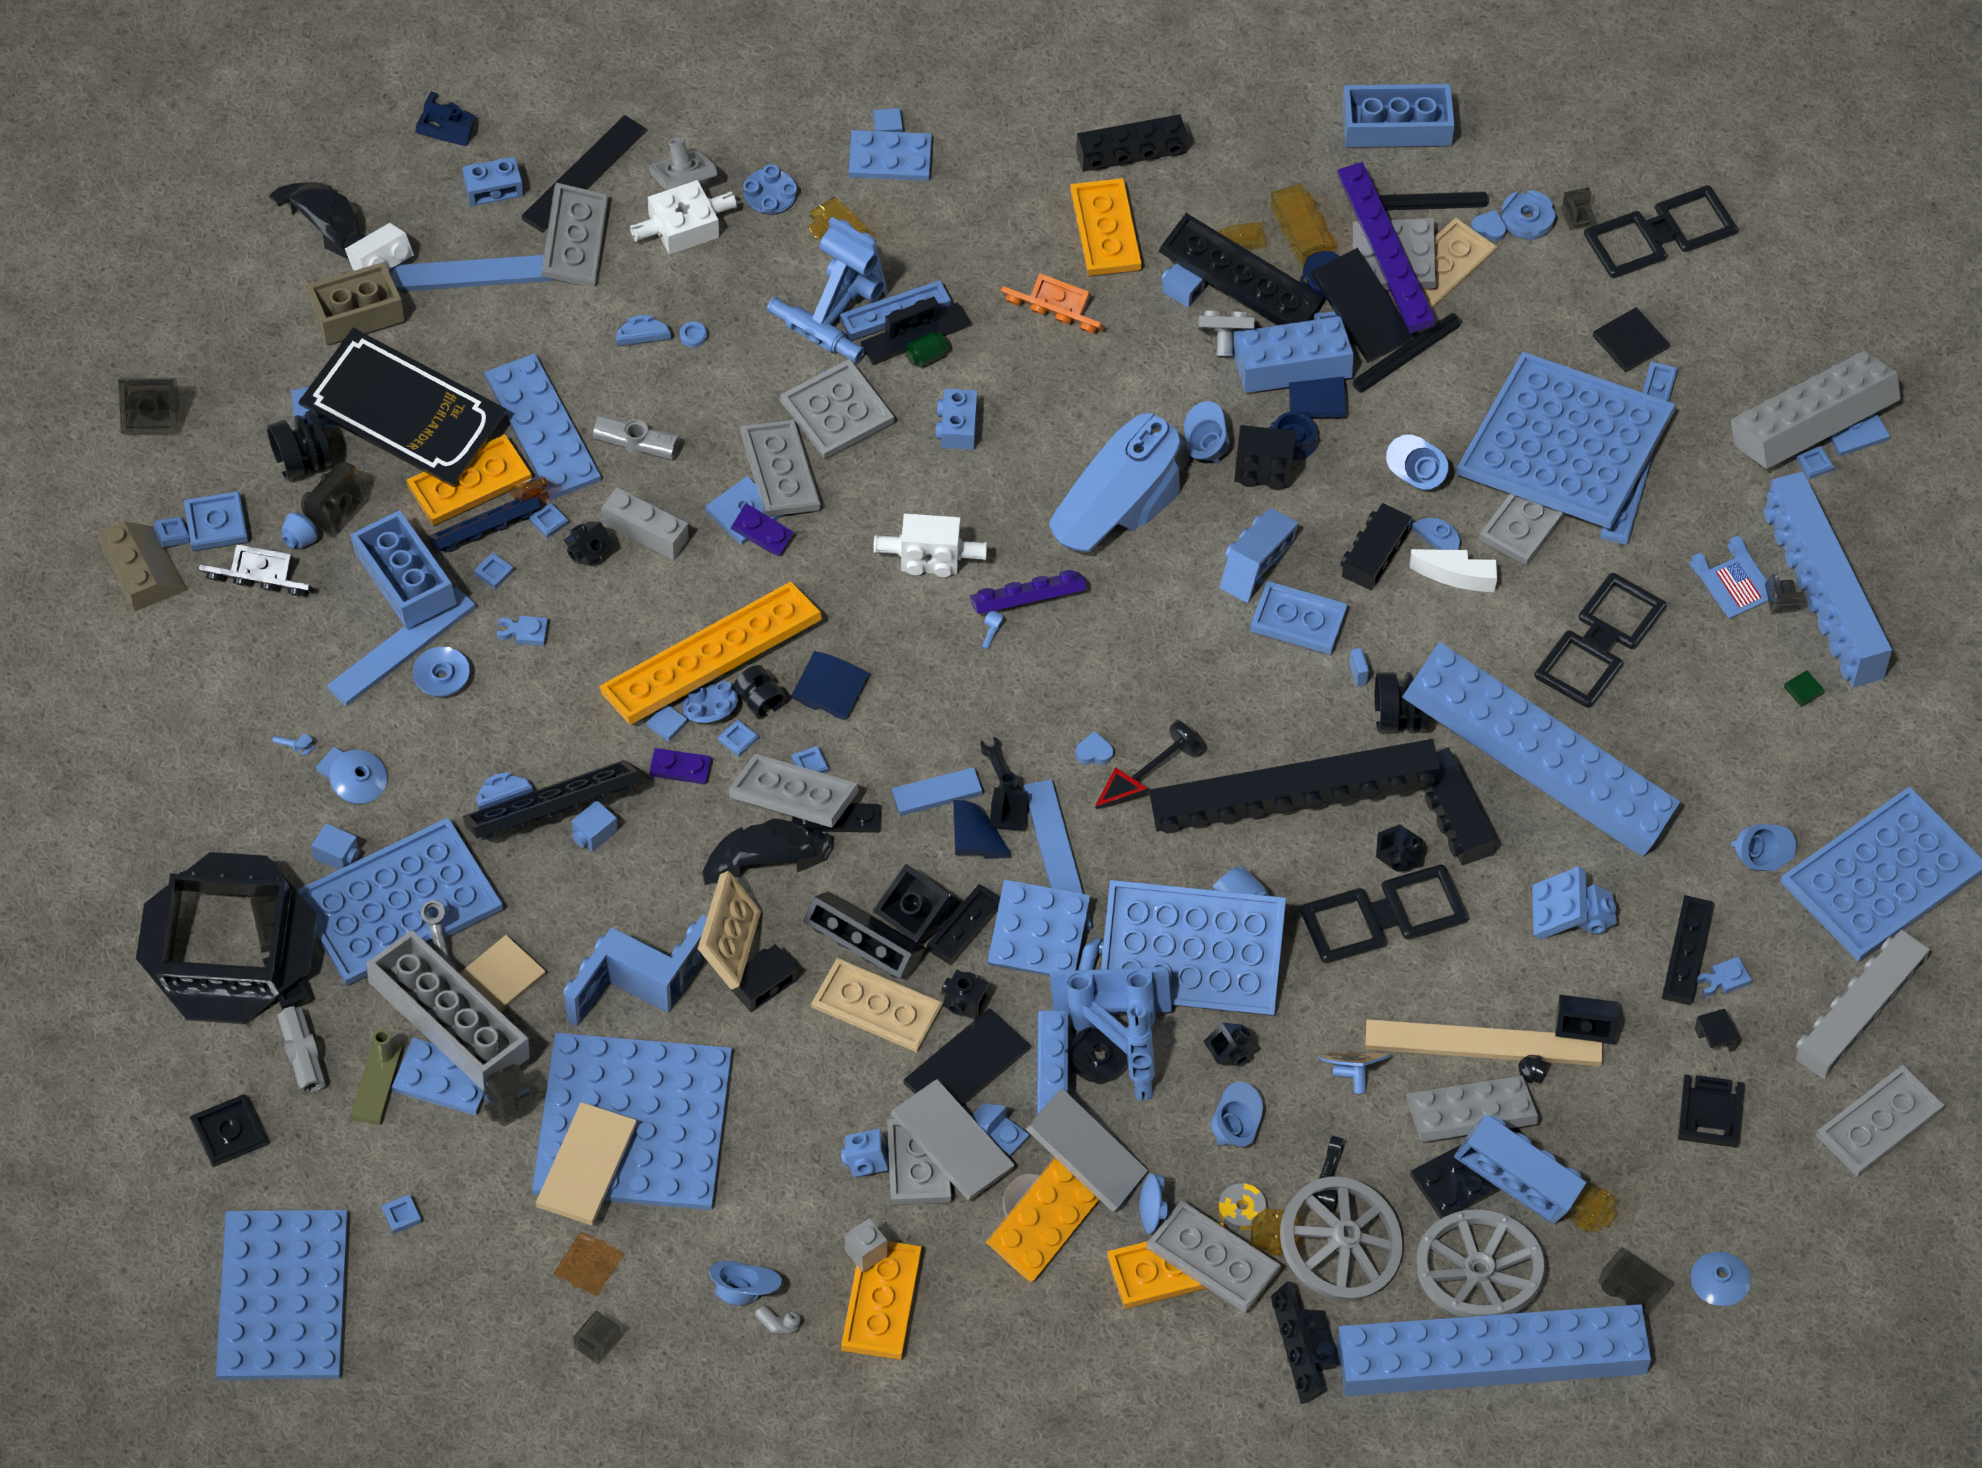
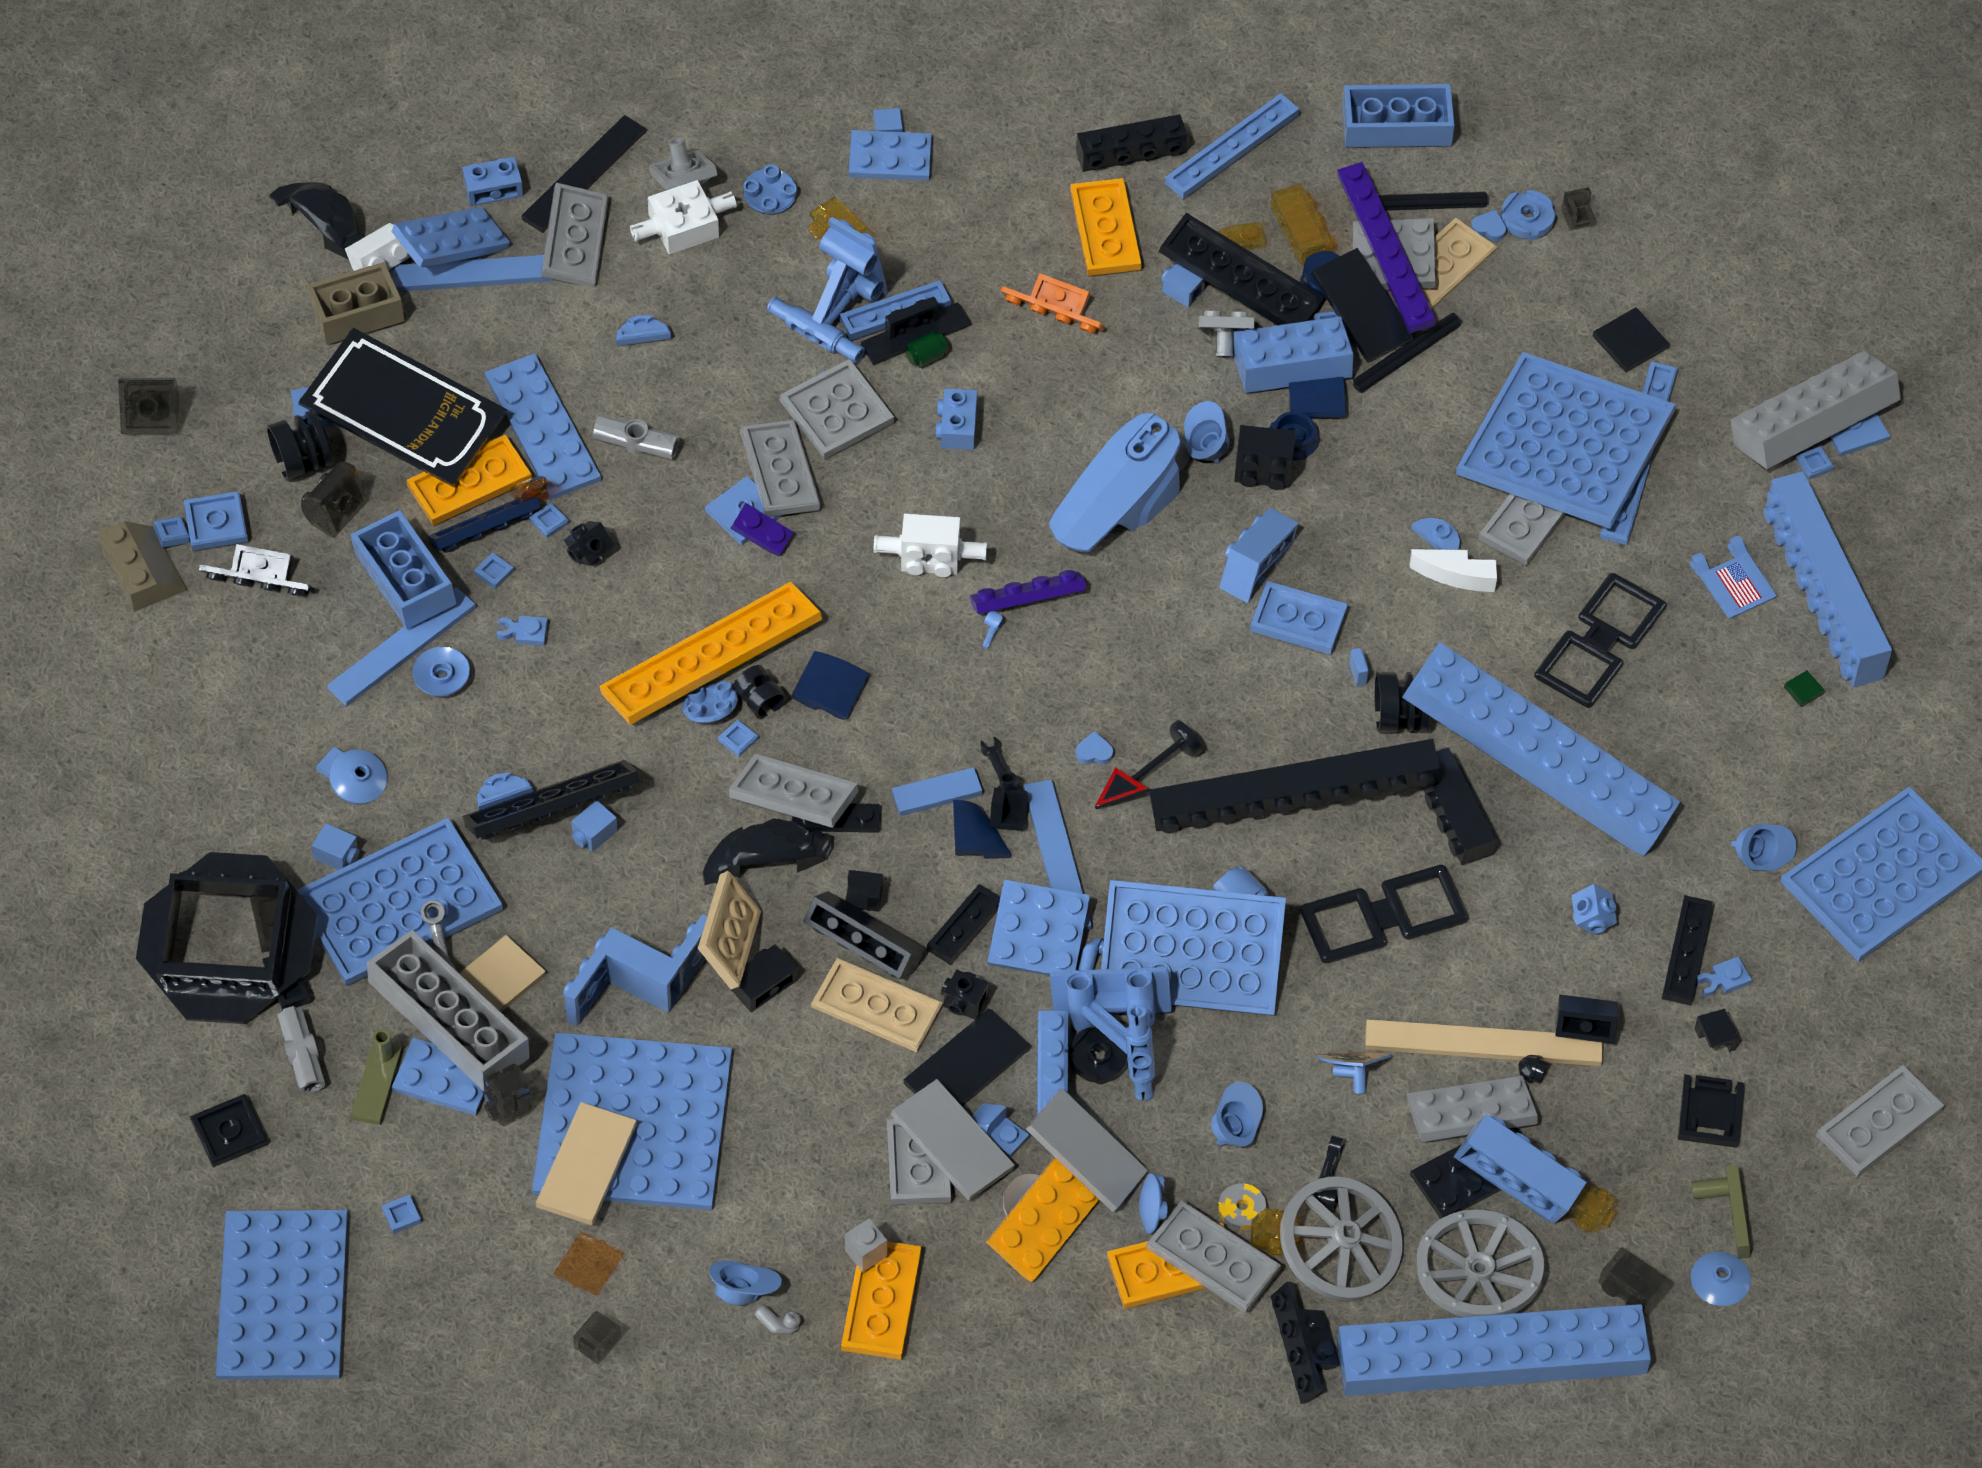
(297, 745): medium blue hand -> none
(298, 531): medium blue cone -> none
(450, 237): none -> medium blue plate
(453, 123): dark blue slope -> none
(645, 523): light grey brick -> none
(667, 722): medium blue tile -> none
(680, 766): dark purple plate -> none
(693, 334): medium blue tile -> none
(810, 759): medium blue tile -> none
(864, 890): none -> black panel
(865, 1153): medium blue brick -> none
(915, 905): black slope -> none
(1230, 1044): black brick -> none
(1231, 146): none -> medium blue plate
(1375, 546): black brick -> none
(1399, 848): black brick -> none
(1413, 458): medium blue piece -> none
(1559, 903): medium blue plate -> none
(1660, 231): black bar -> none
(1728, 1186): none -> olive piece
(1782, 595): clear smoke panel -> none
(1861, 1004): light grey brick -> none

